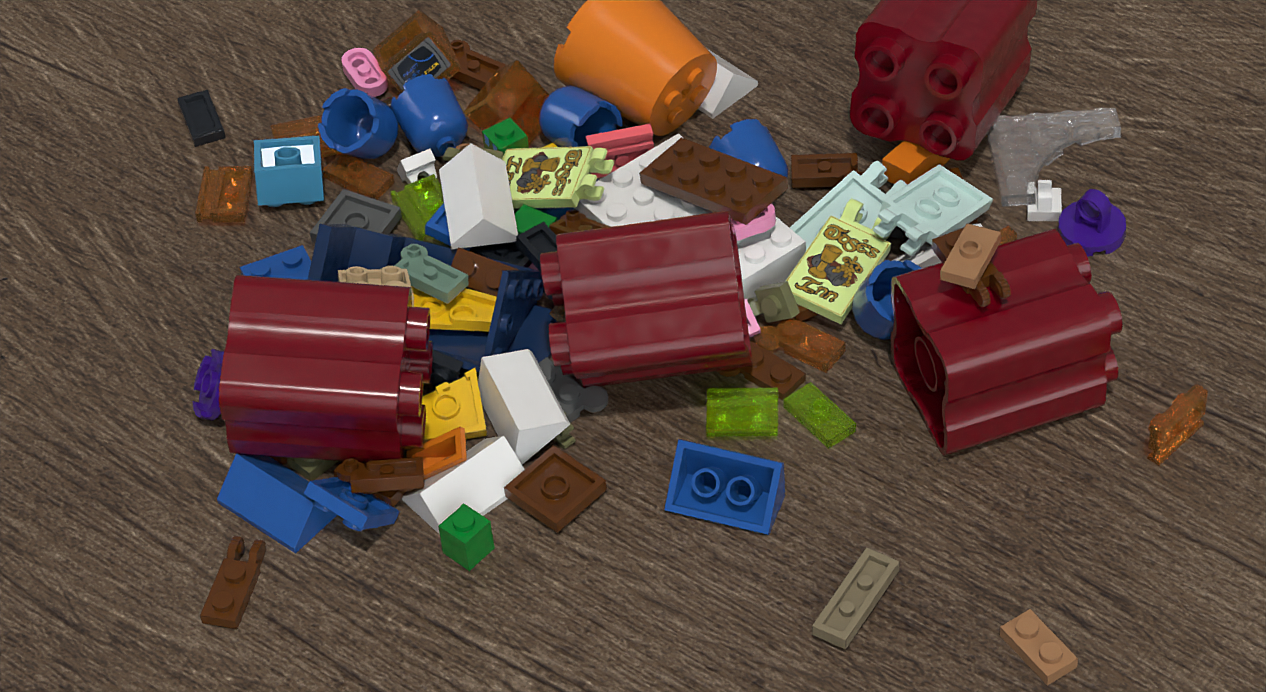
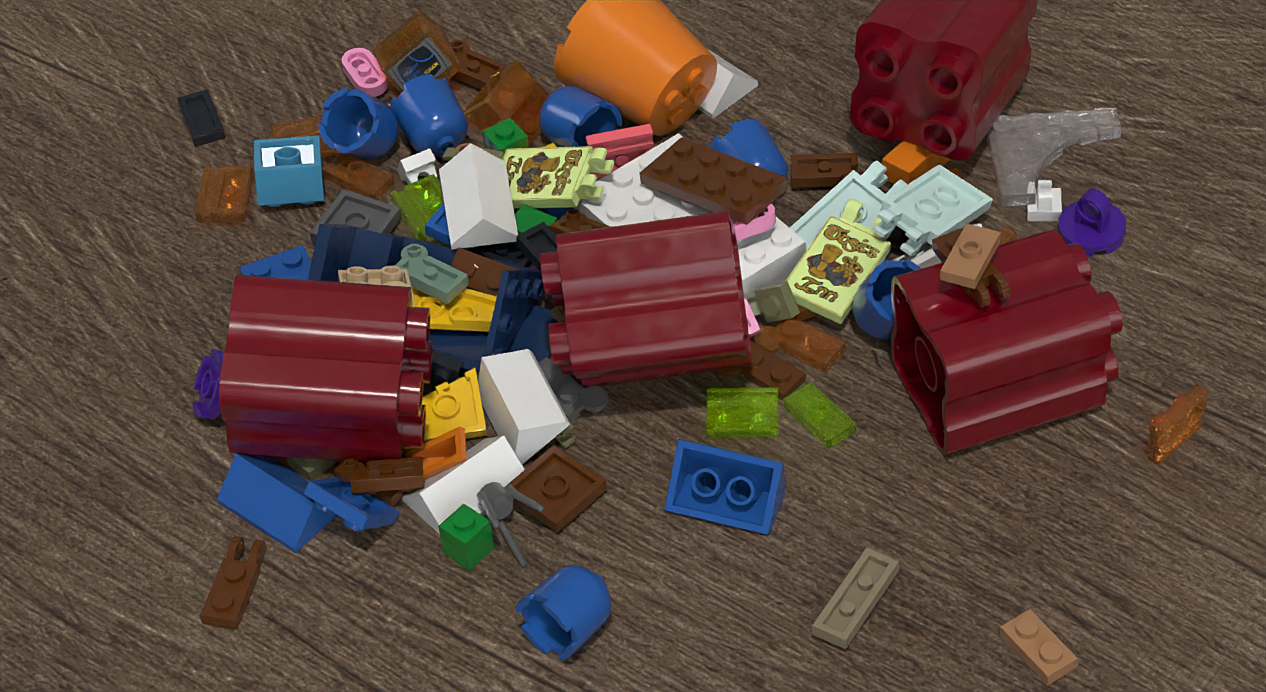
(498, 505): none -> dark grey plant
(565, 610): none -> blue cylinder

